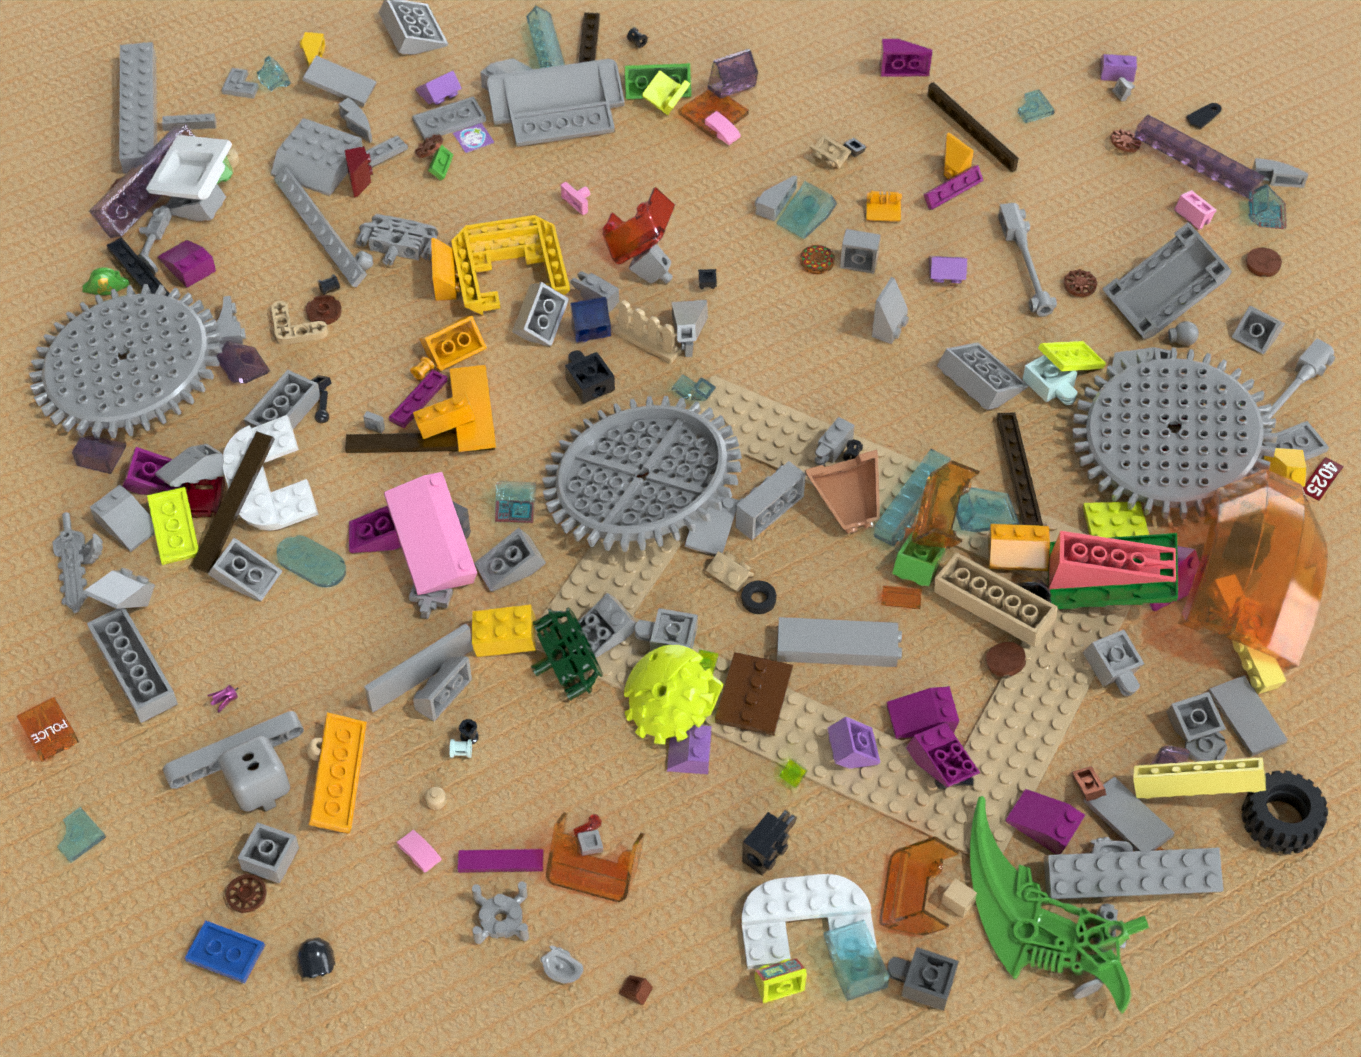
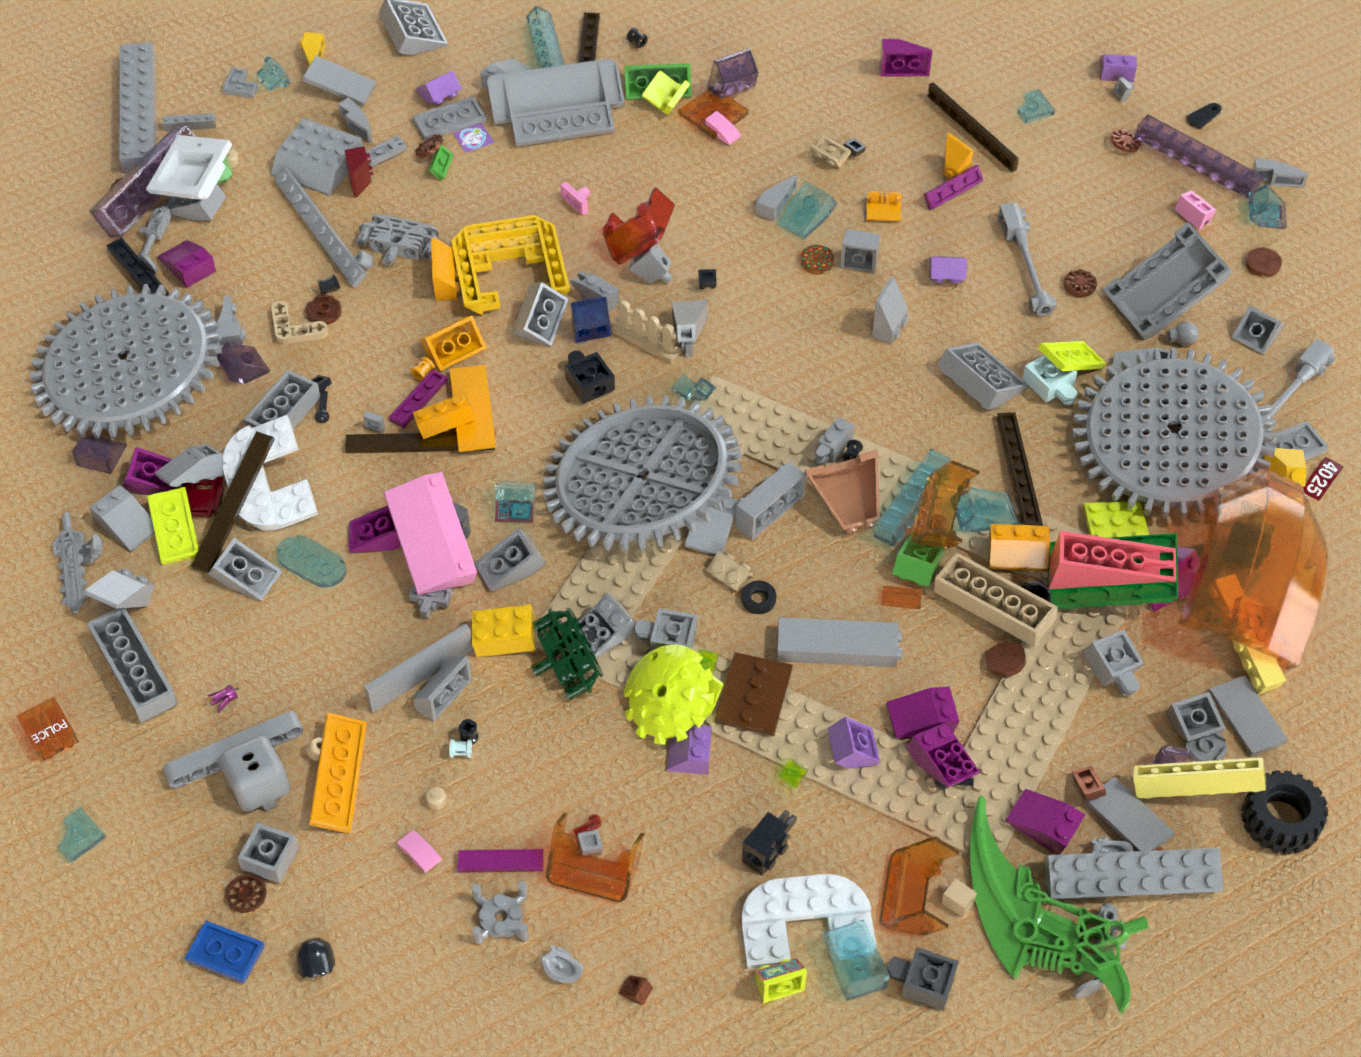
(103, 281): bright green hat -> none

